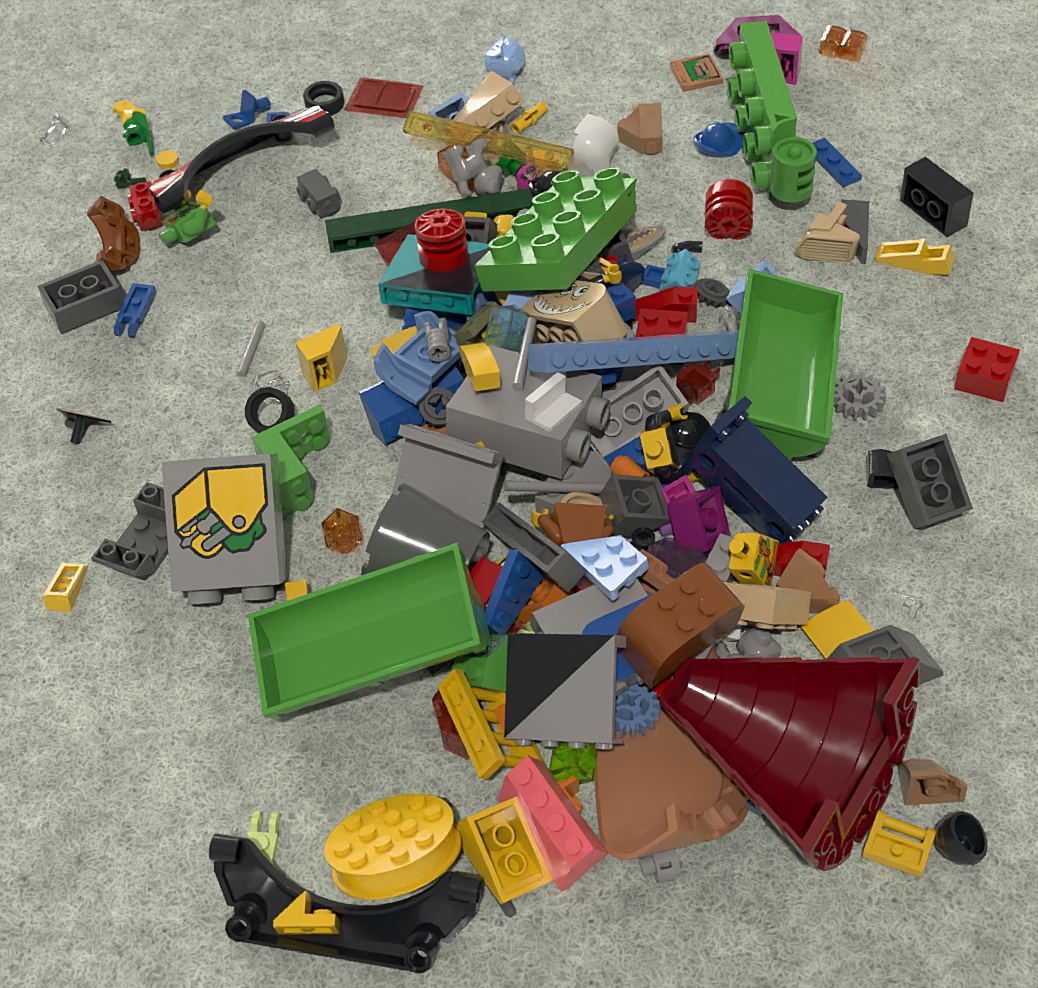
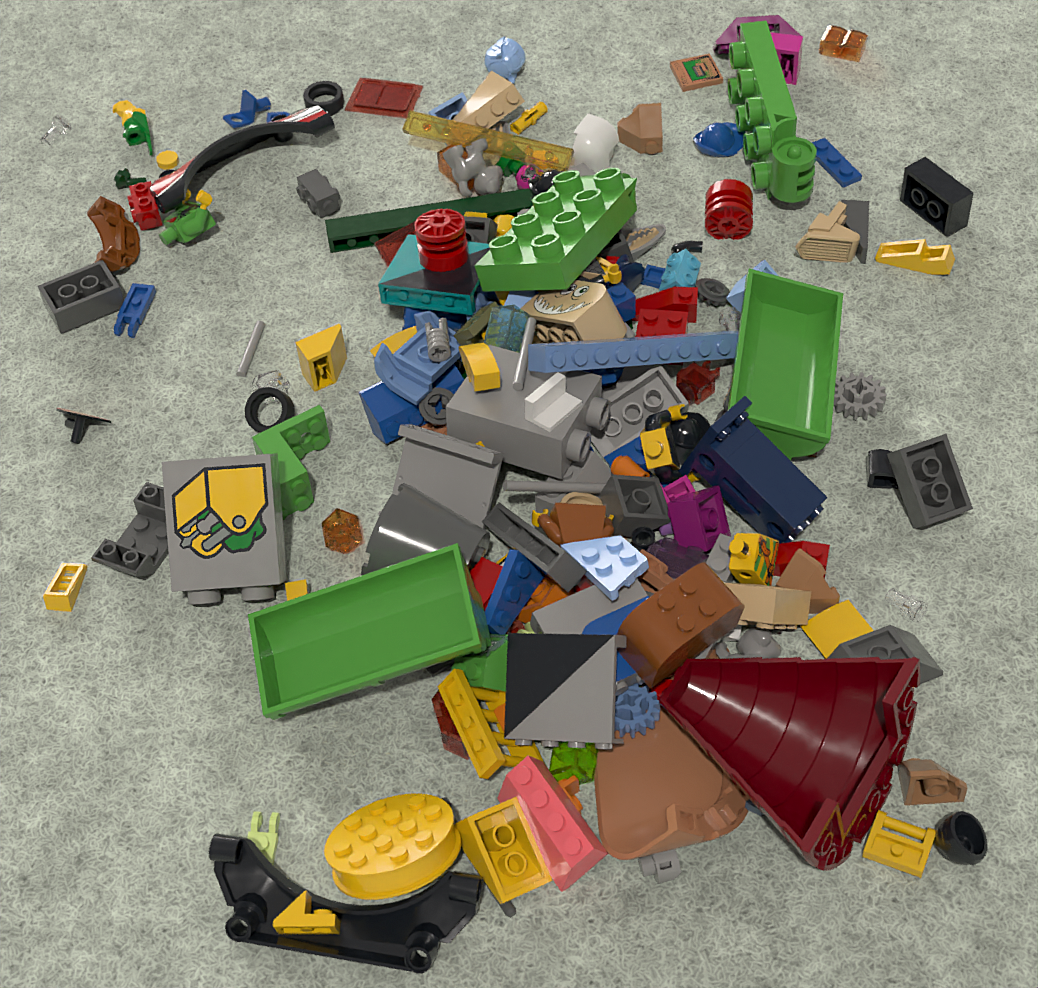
(987, 369): red brick -> none

